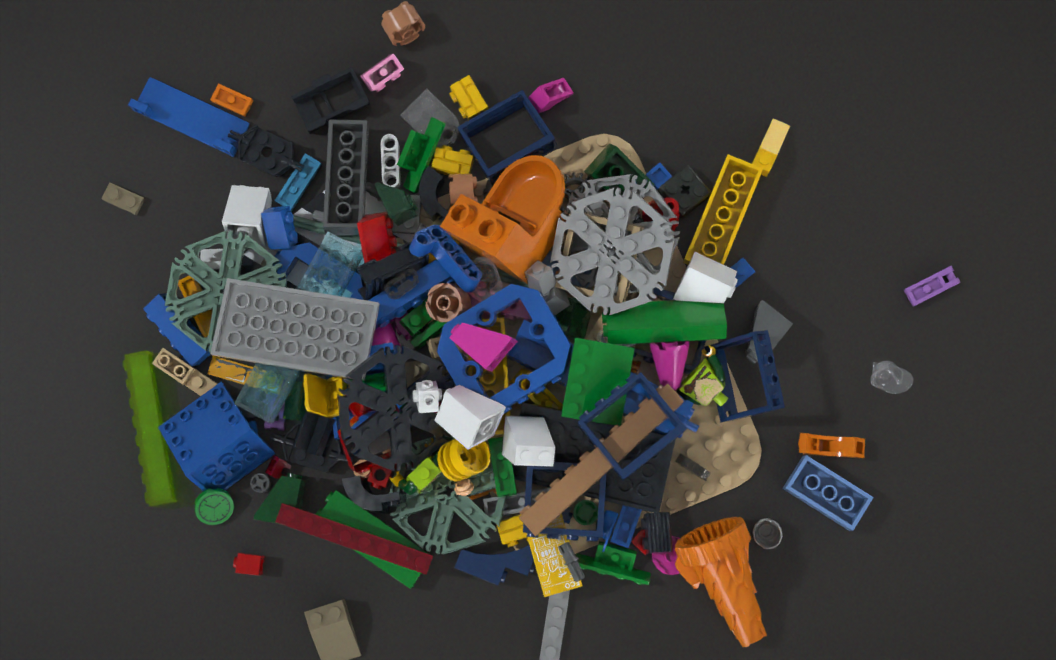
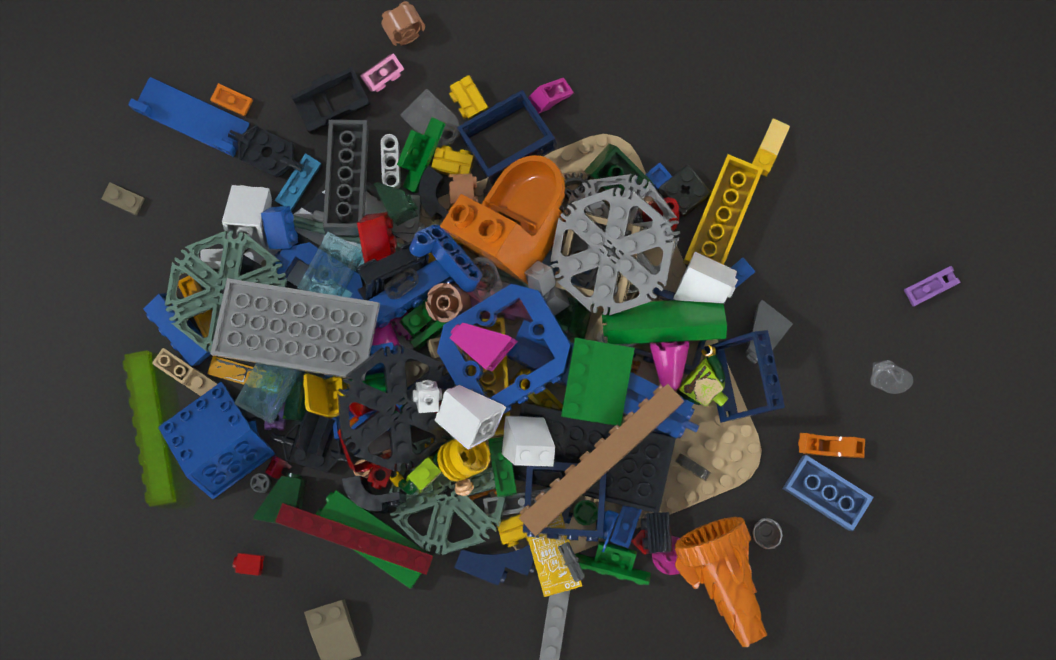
(213, 506): green tile -> none
(616, 394): dark blue window -> none

